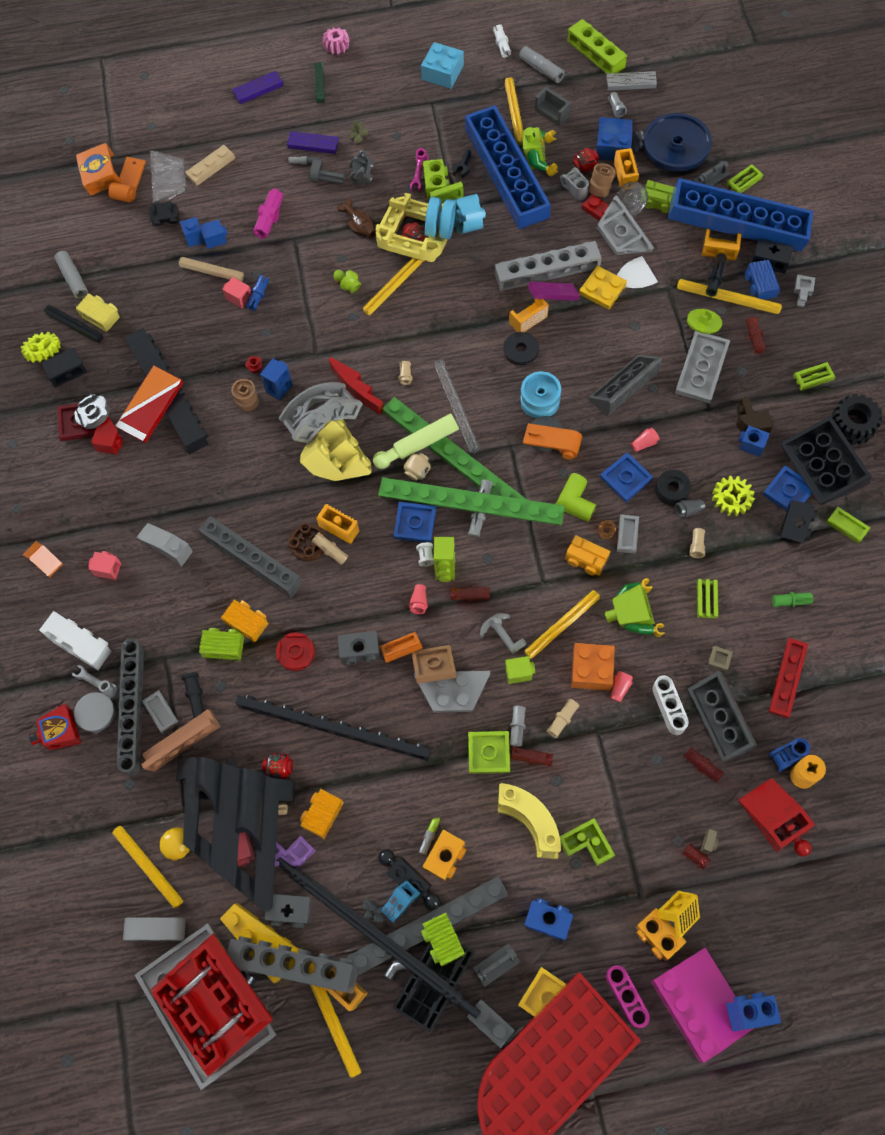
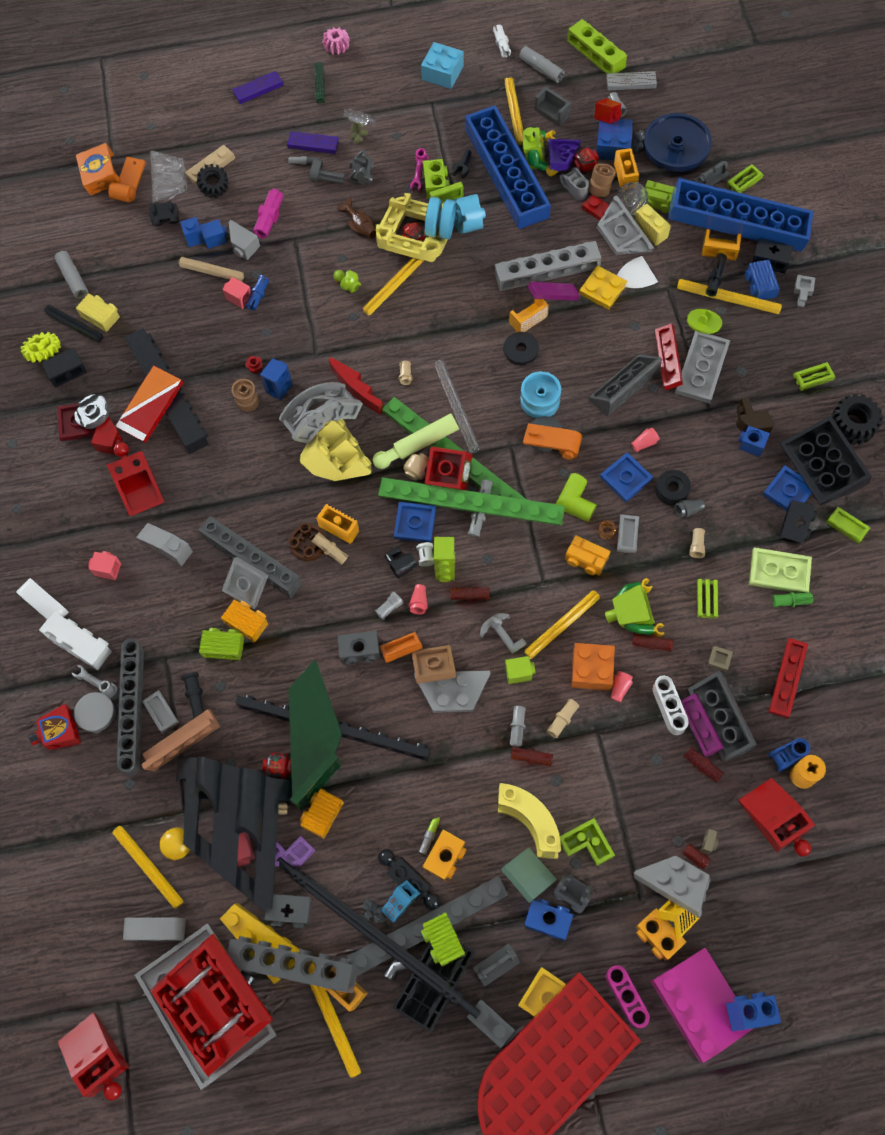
(40, 599): none -> white beam
(43, 559): slope -> none
(90, 1054): none -> red slope
(135, 484): none -> red slope
(212, 172): none -> black tyre
(243, 241): none -> light grey slope
(245, 582): none -> light grey tile
(295, 651): red tile -> none
(312, 736): none -> dark green piece
(359, 117): none -> clear tile
(387, 607): none -> light grey pin
(401, 565): none -> black piece
(448, 468): none -> red brick
(489, 752): lime plate -> none
(528, 874): none -> sand green tile
(562, 153): none -> dark purple wing
(573, 892): none -> dark grey piece
(608, 111): none -> red brick
(652, 224): none -> light yellow brick
(652, 642): none -> clear red pin
(670, 358): none -> plate
(677, 882): none -> light grey wing
(701, 725): none -> magenta tile
(730, 499): neon yellow gear -> none
(755, 335): clear red pin -> none
(780, 570): none -> yellowish green tile

